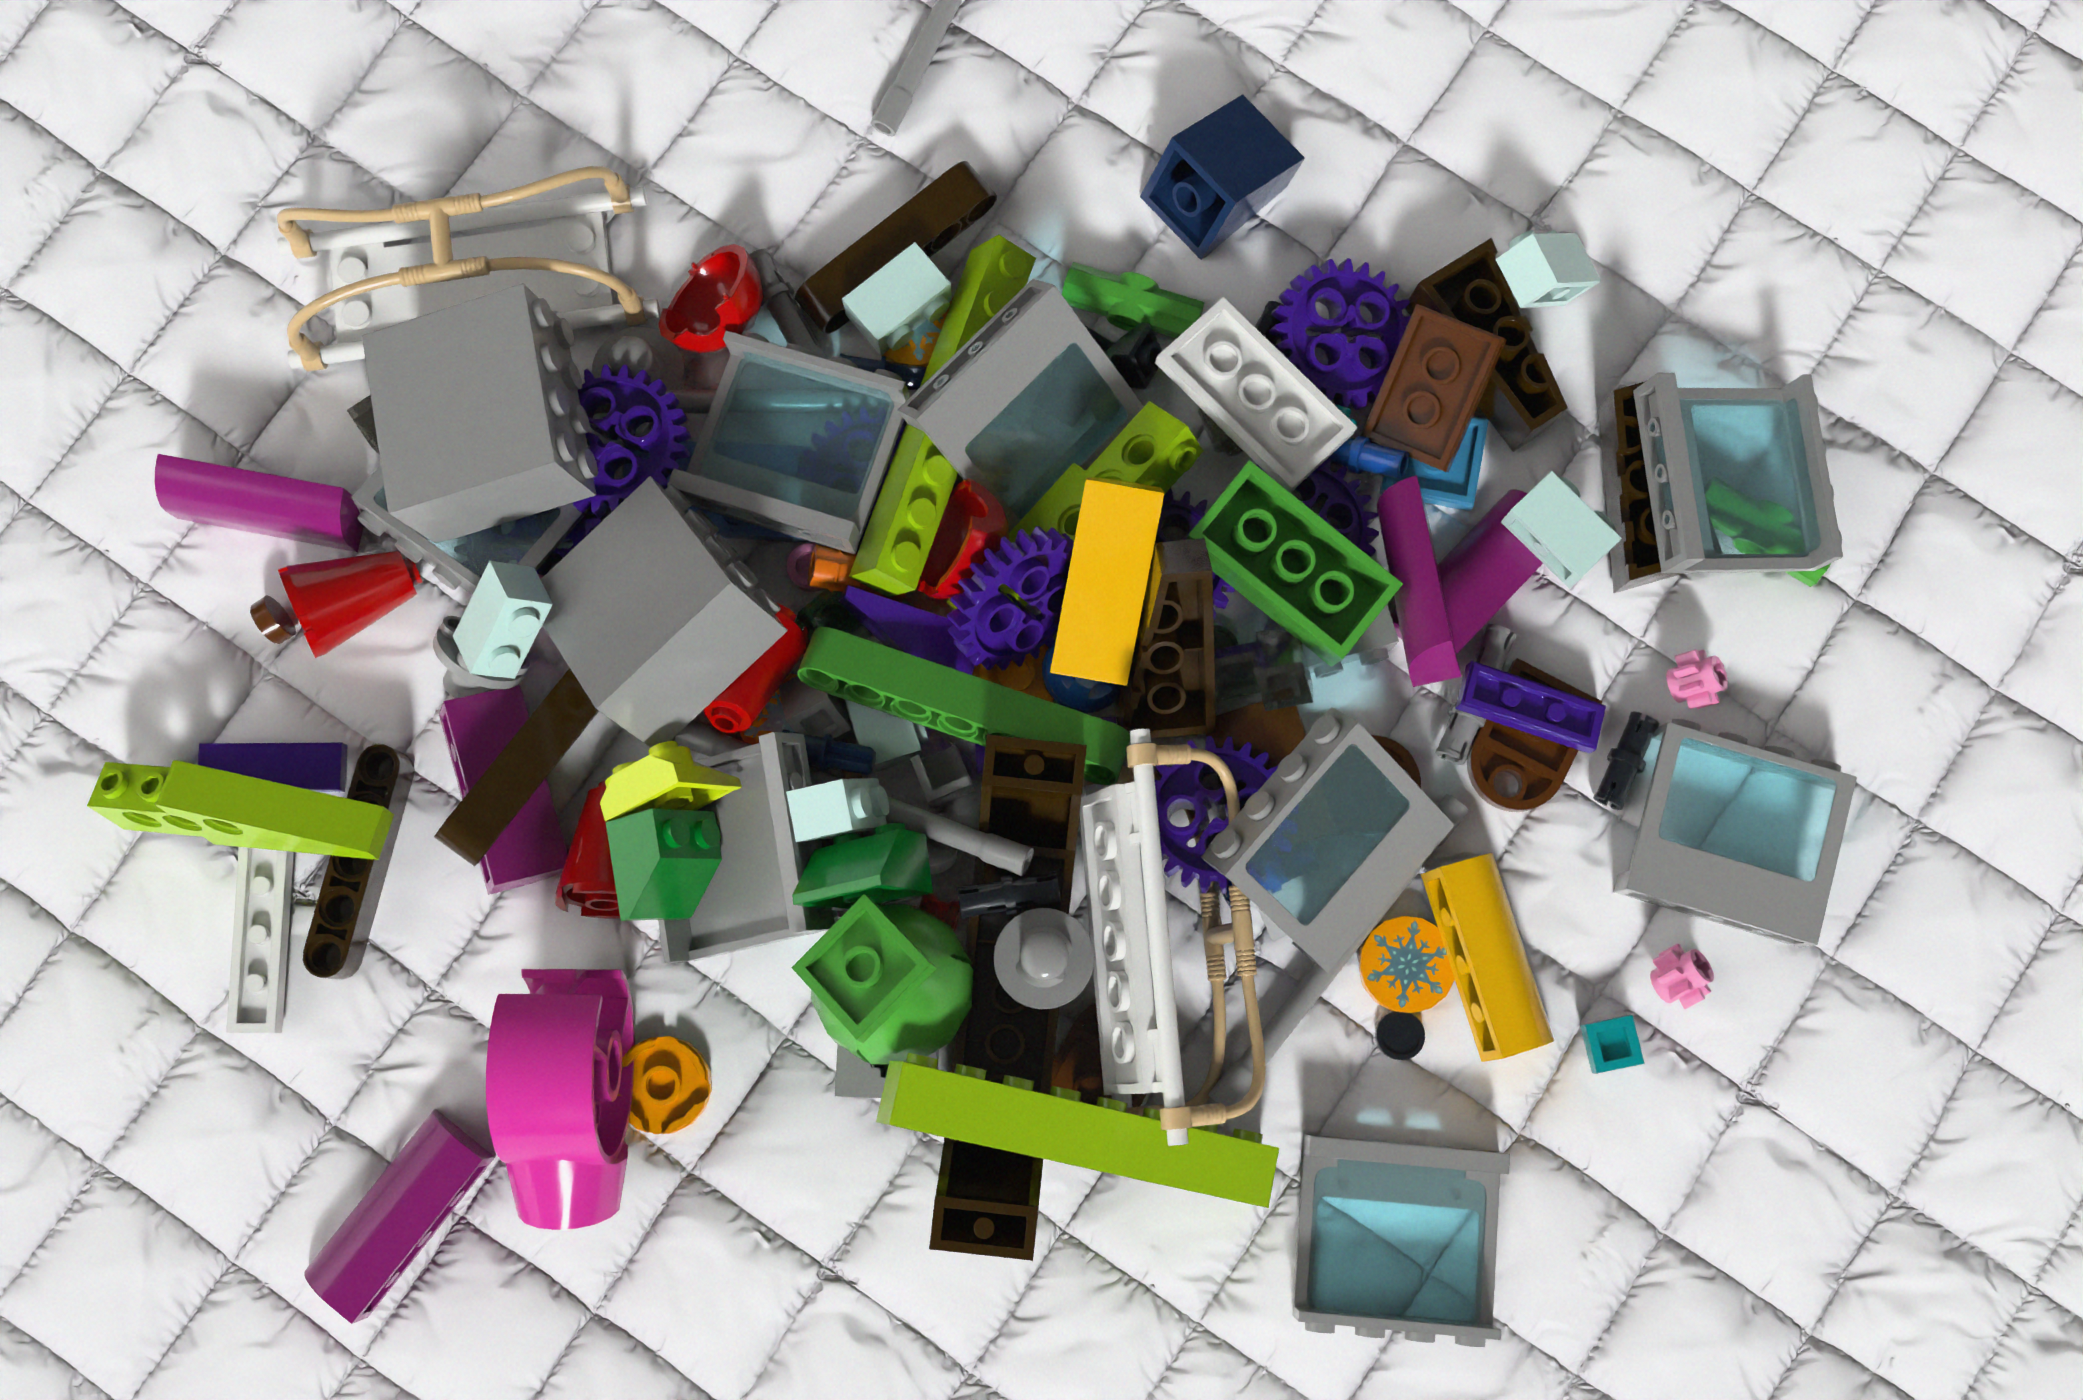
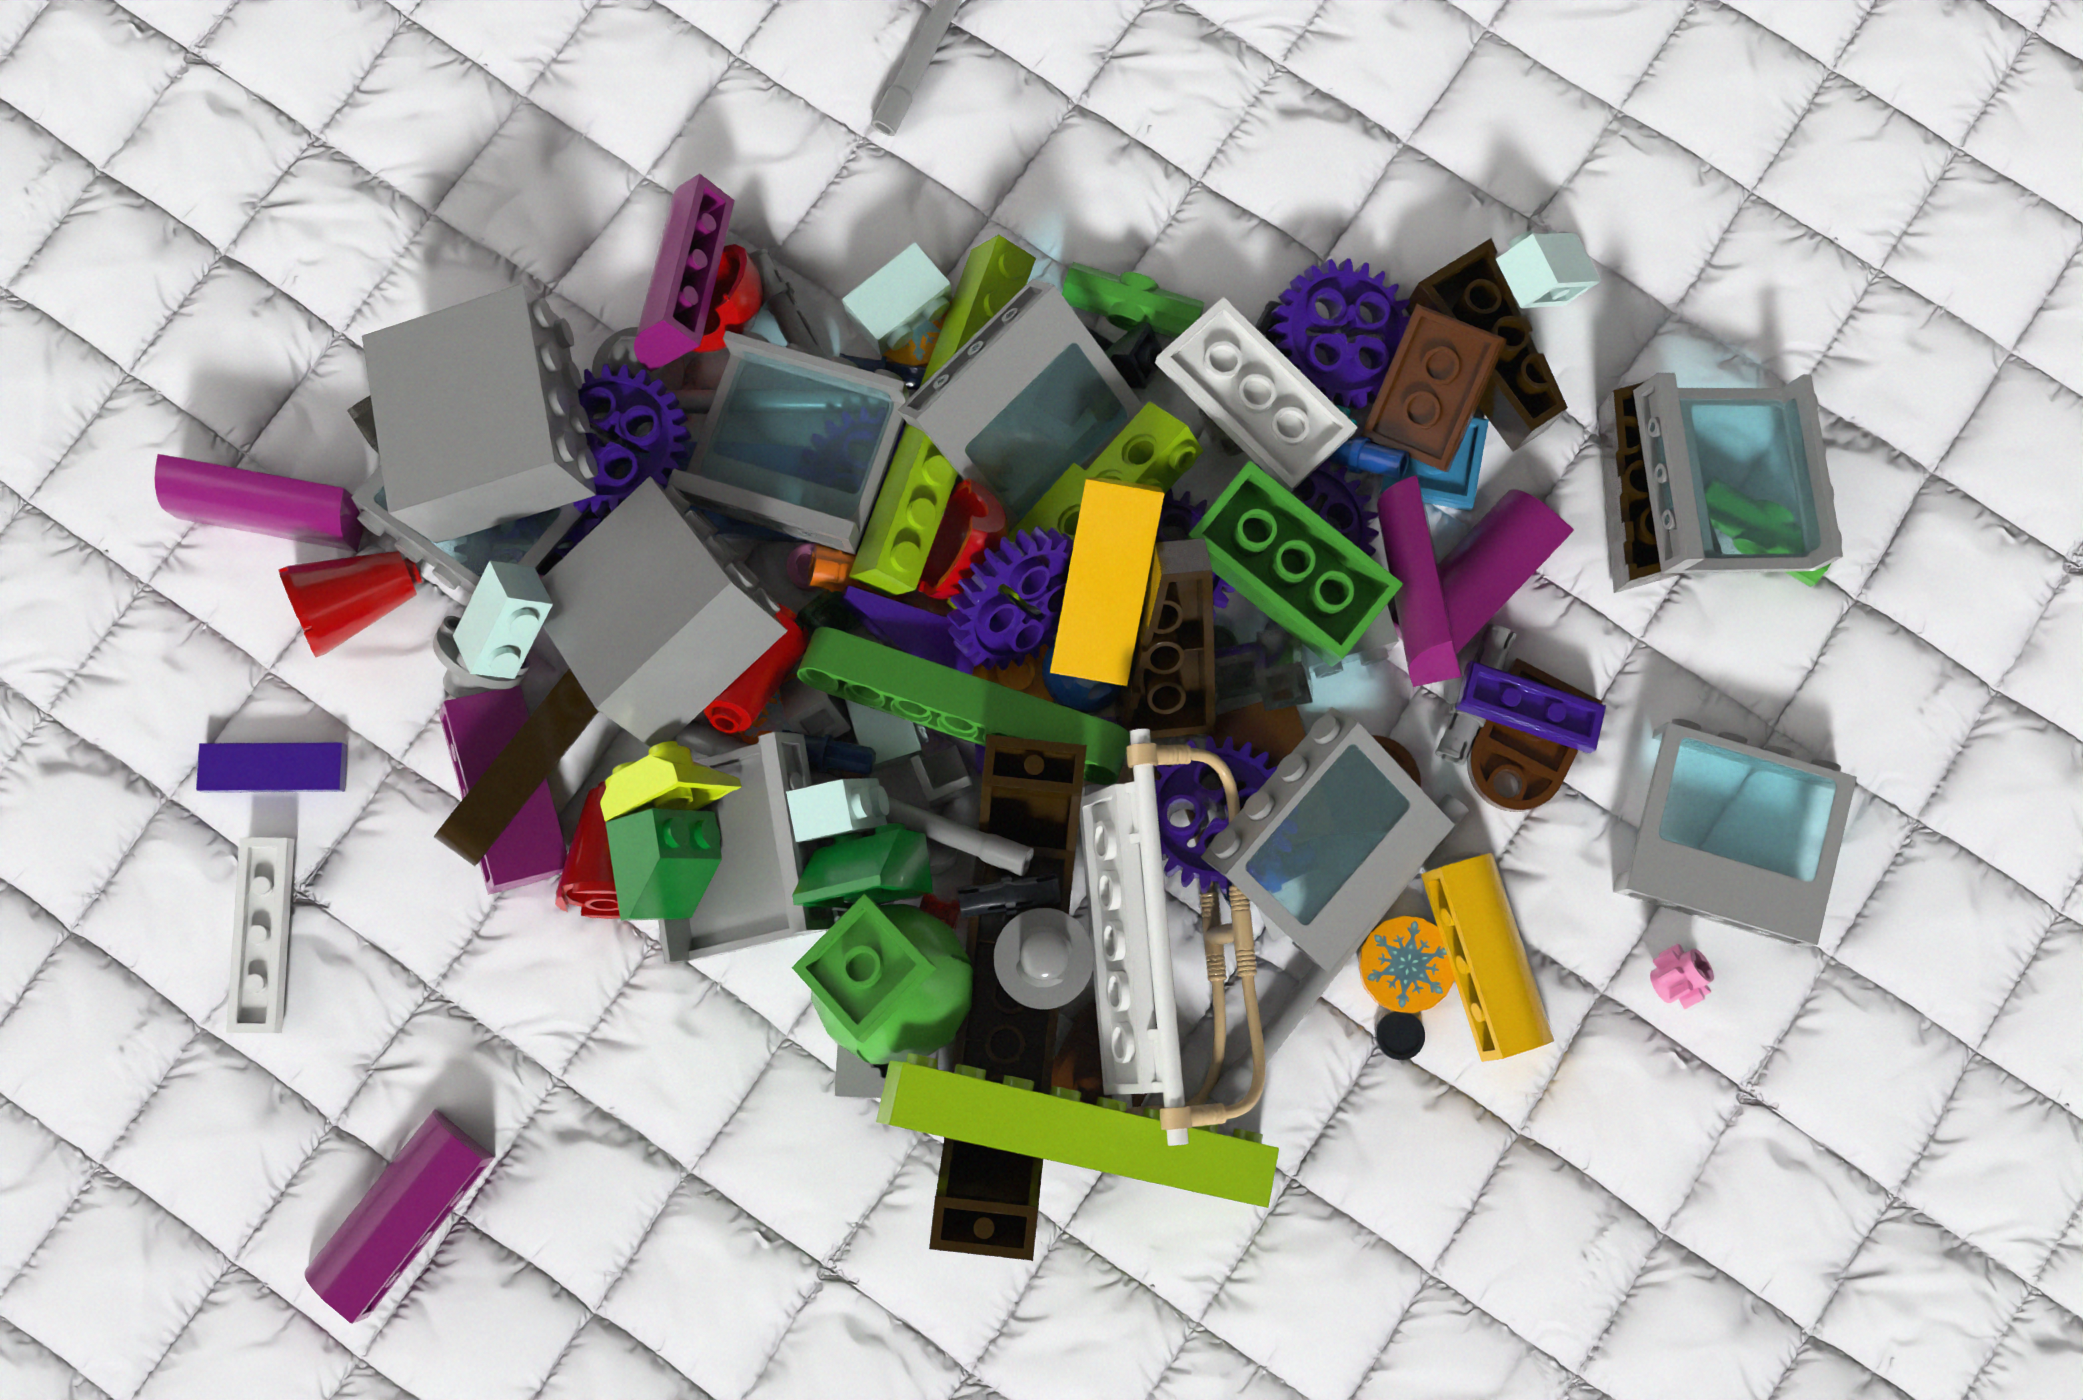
(238, 810): lime brick -> none
(272, 620): reddish brown tile -> none
(365, 886): dark brown beam -> none
(398, 283): white piece -> none
(556, 1093): dark pink animal -> none
(682, 1083): light orange tile -> none
(683, 273): none -> magenta brick
(928, 218): dark brown beam -> none
(1220, 175): dark blue slope -> none
(1398, 1239): clear light blue panel -> none
(1561, 528): light aqua brick -> none
(1612, 1044): teal plate -> none
(1626, 760): black pin -> none
(1697, 679): bright pink gear -> none

